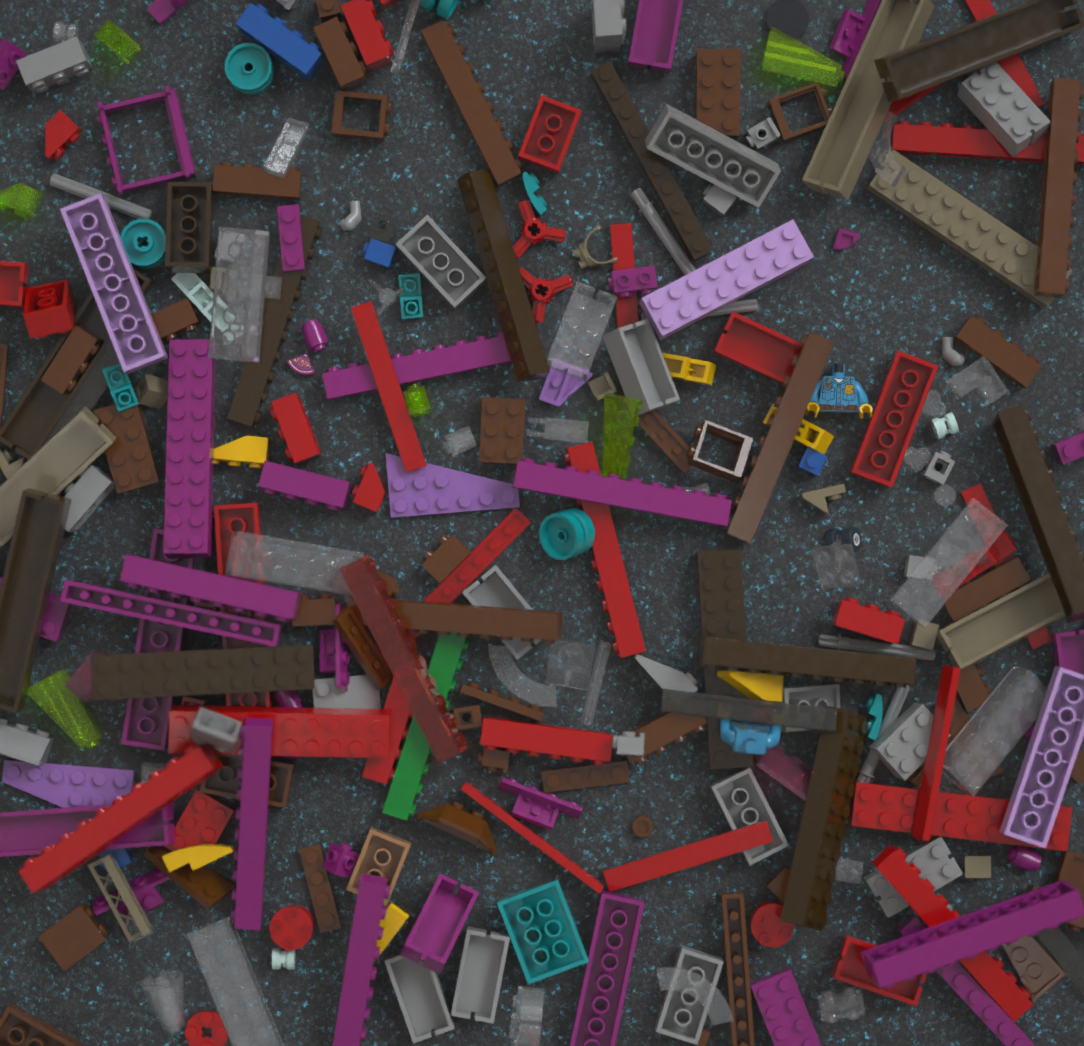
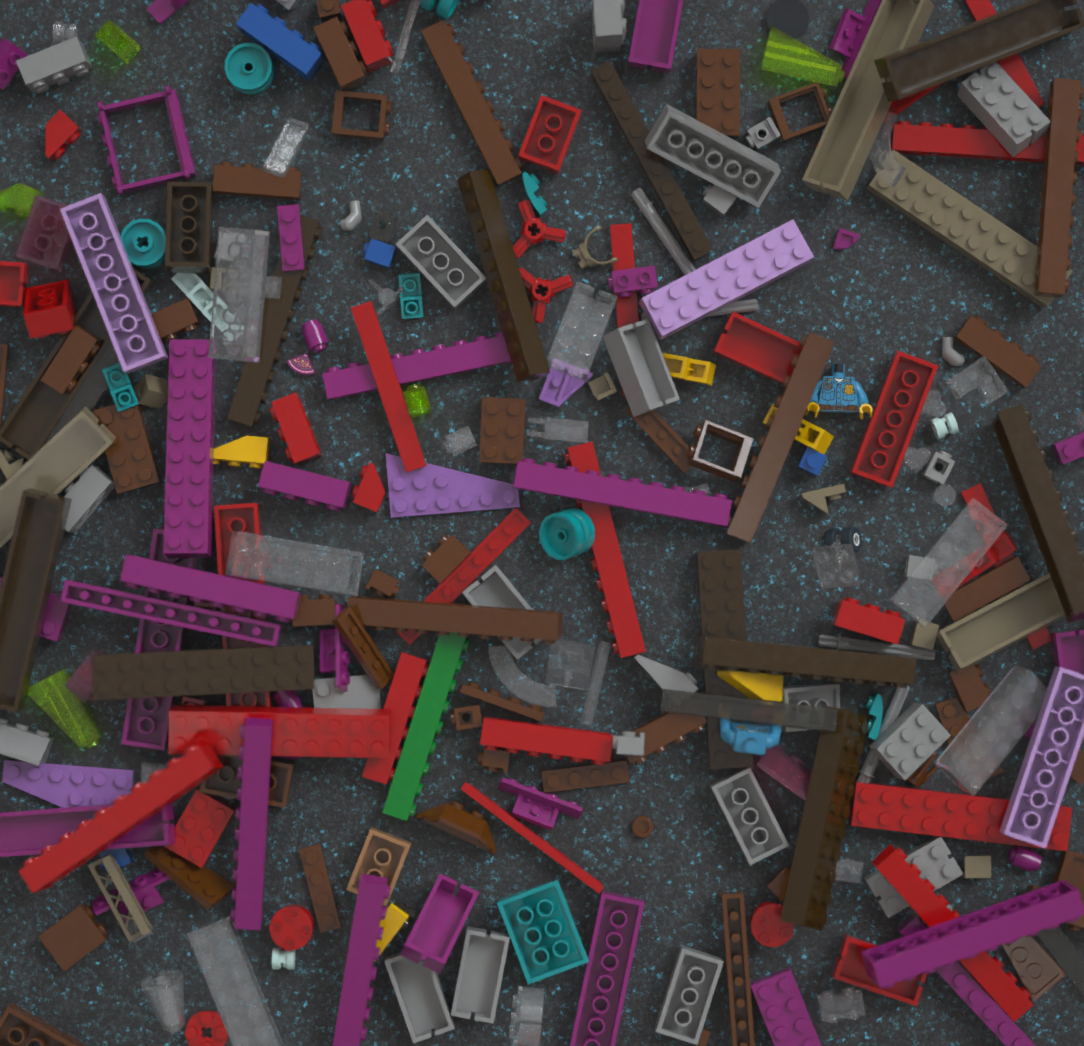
(45, 235): none -> clear pink slope
(113, 202): light grey axle -> none
(195, 855): yellow slope -> none
(215, 729): light grey slope -> none
(341, 859): magenta brick -> none
(403, 658): clear red brick -> none
(619, 424): clear neon green wing -> none
(688, 855): red tile -> none
(700, 988): clear tile -> none
(936, 752): red tile -> none

